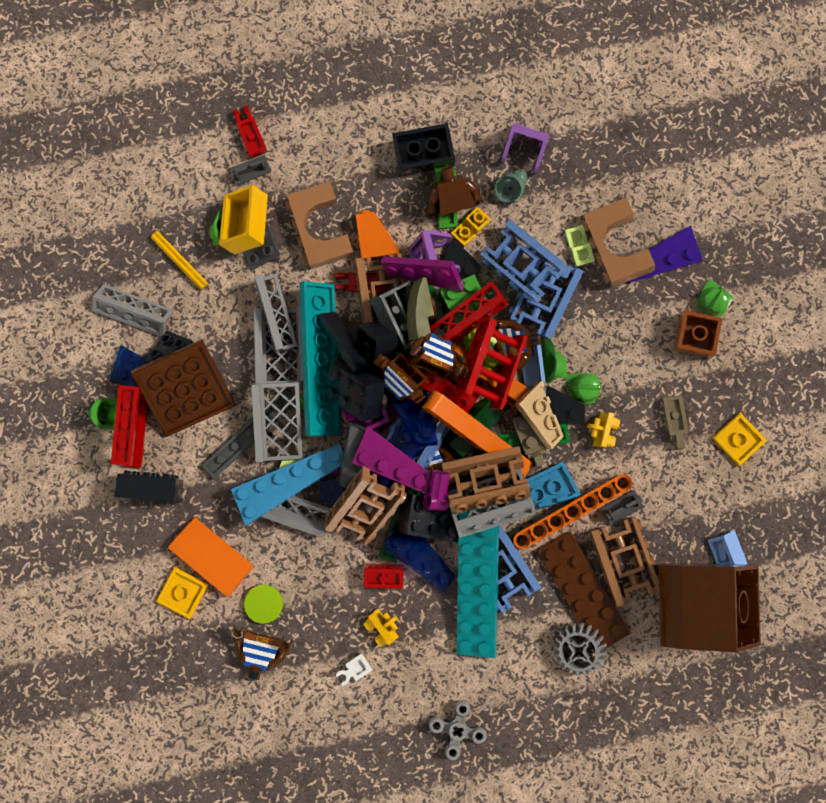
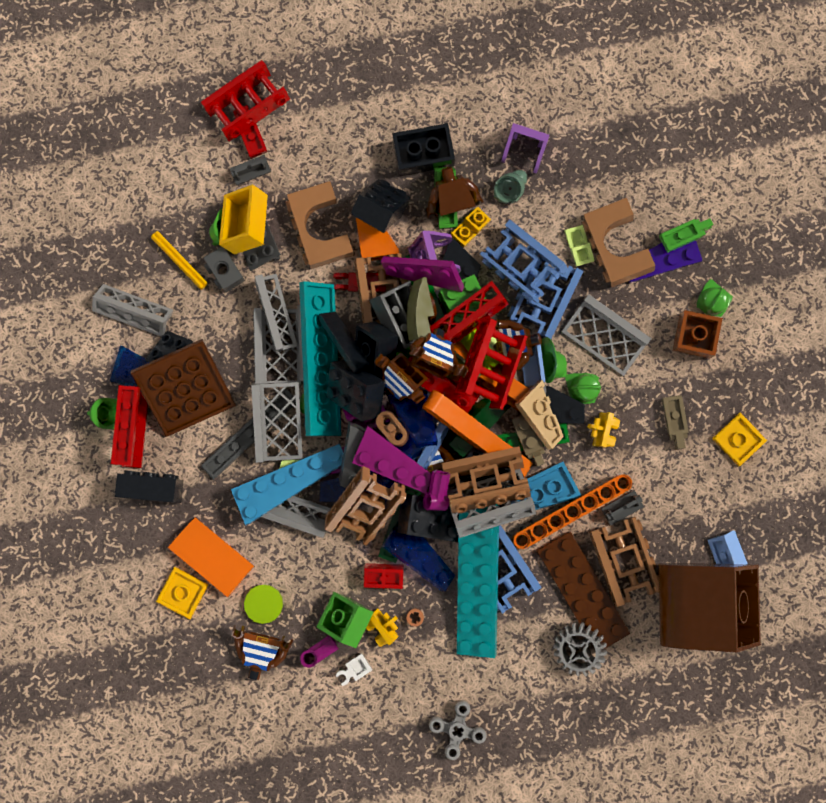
(218, 259): none -> dark grey brick
(237, 87): none -> red fence
(320, 651): none -> magenta piece
(344, 619): none -> bright green brick
(380, 205): none -> black brick
(393, 429): none -> medium nougat plate
(409, 619): none -> nougat bush
(614, 320): none -> light grey fence
(684, 234): none -> bright green hinge

